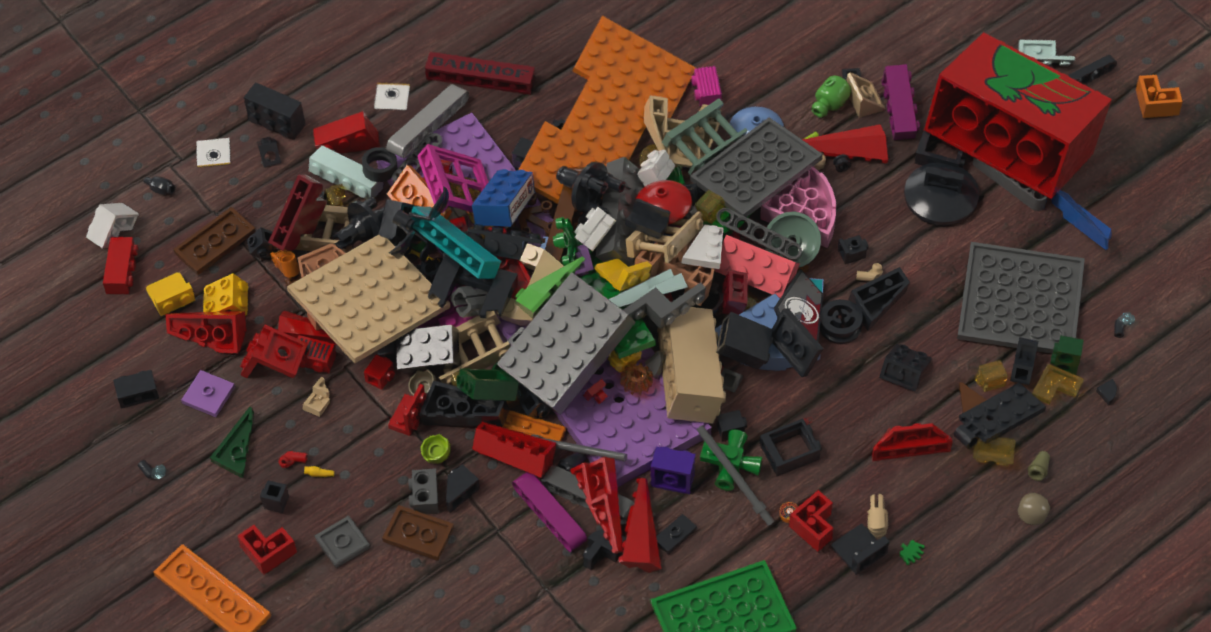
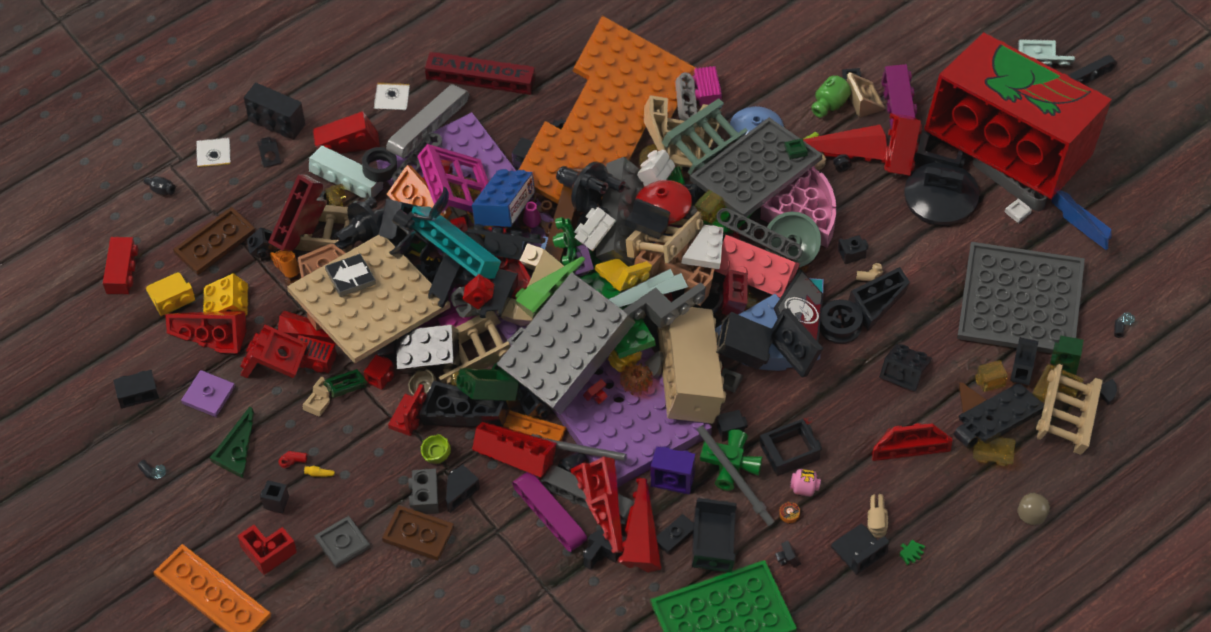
(109, 221): white brick -> none
(347, 385): none -> dark green tile
(350, 275): none -> tile
(478, 291): none -> red brick
(531, 215): none -> dark pink cone
(690, 92): none -> light grey beam
(713, 535): none -> black panel
(788, 555): none -> black tile
(796, 148): none -> dark green tile
(804, 482): none -> bright pink head
(810, 521): red brick -> none
(902, 144): none -> red wedge
(1018, 210): none -> white tile
(1039, 467): olive cone -> none
(1087, 406): none -> tan fence
(1157, 101): orange brick -> none

